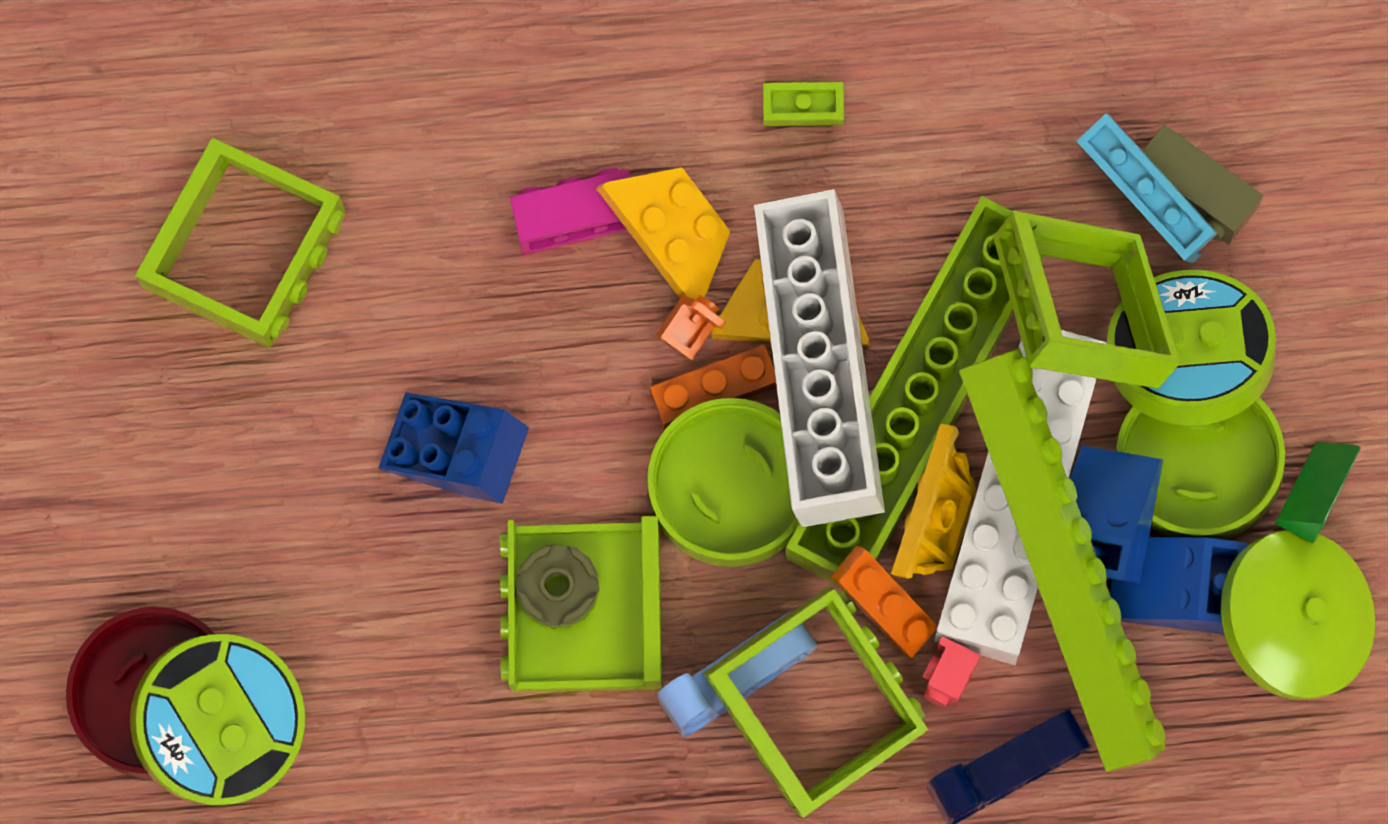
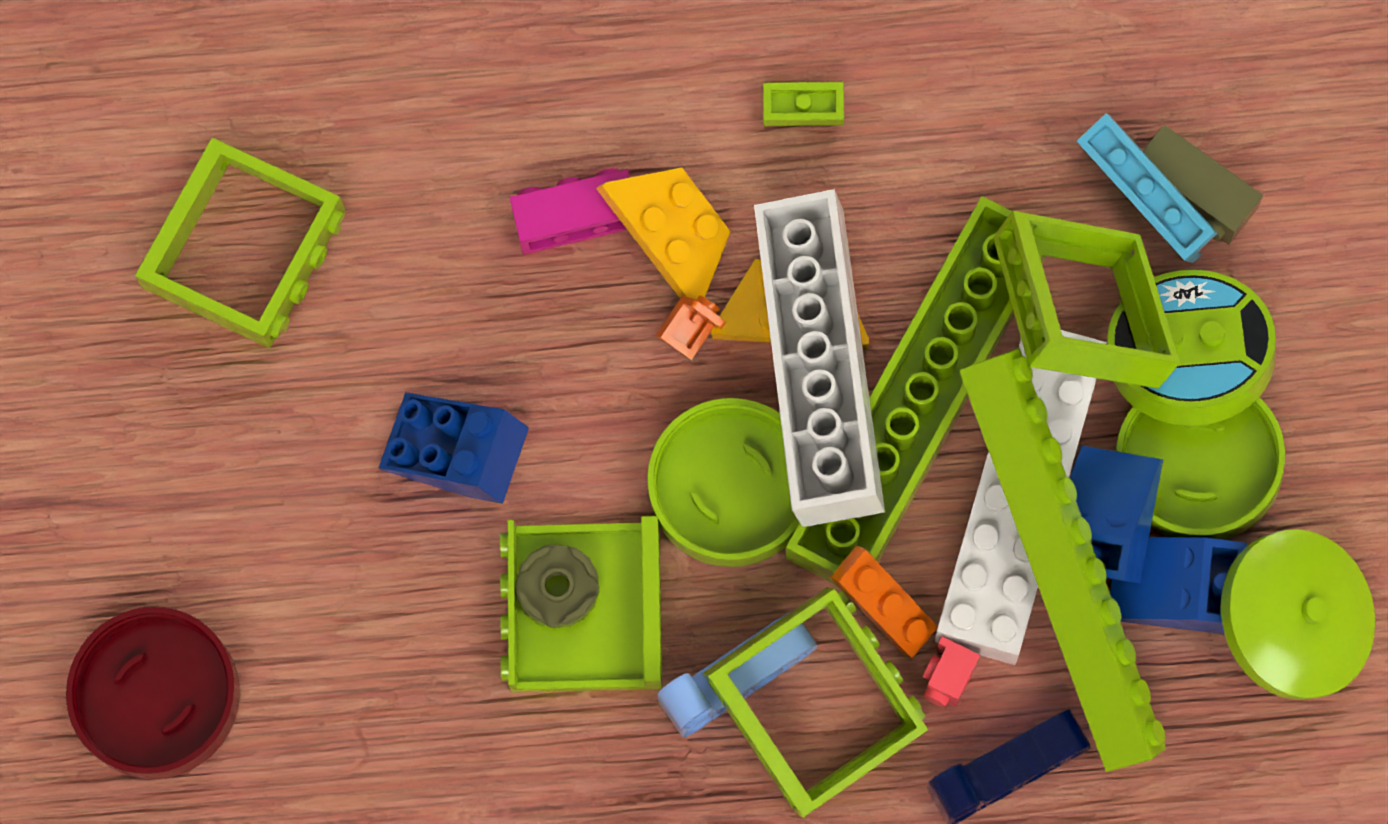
(217, 719): brick -> none
(729, 378): orange plate -> none
(939, 511): yellow wing -> none
(1317, 489): green slope -> none

